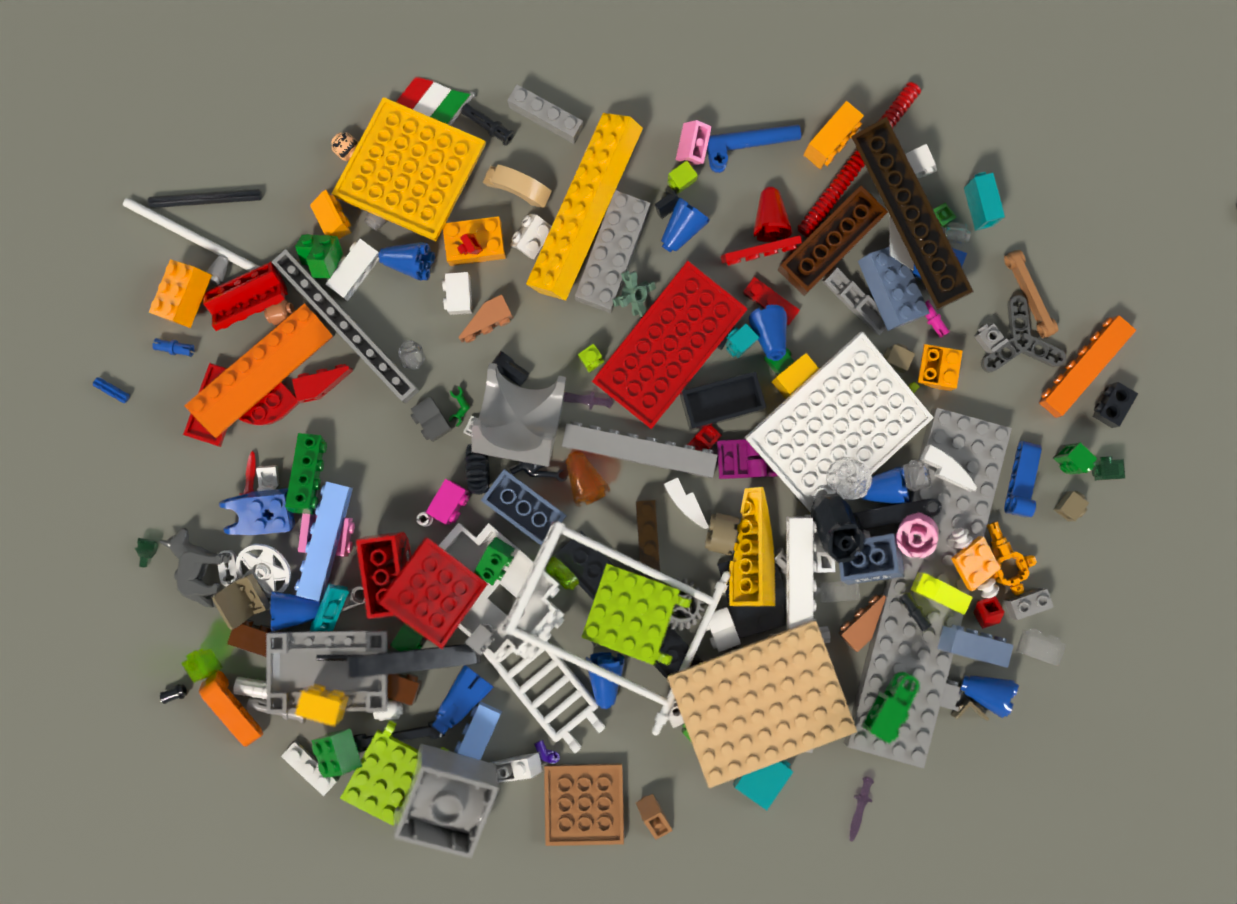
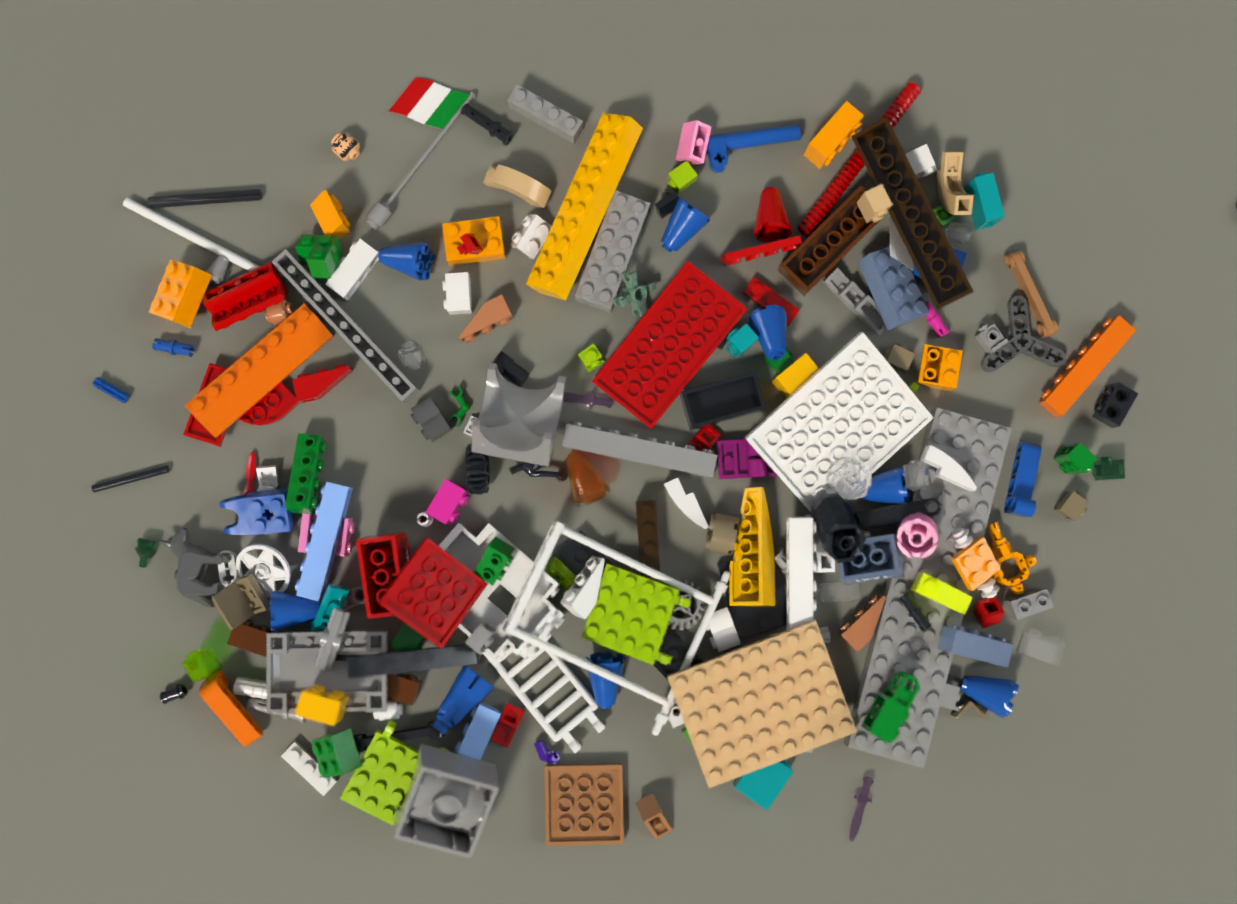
(129, 479): none -> black bar
(332, 639): none -> light grey piece
(409, 169): yellow plate -> none
(507, 725): none -> red slope
(518, 767): white slope -> none
(522, 506): sand blue brick -> none
(584, 591): none -> white slope
(874, 204): none -> tan brick
(950, 187): none -> tan arch

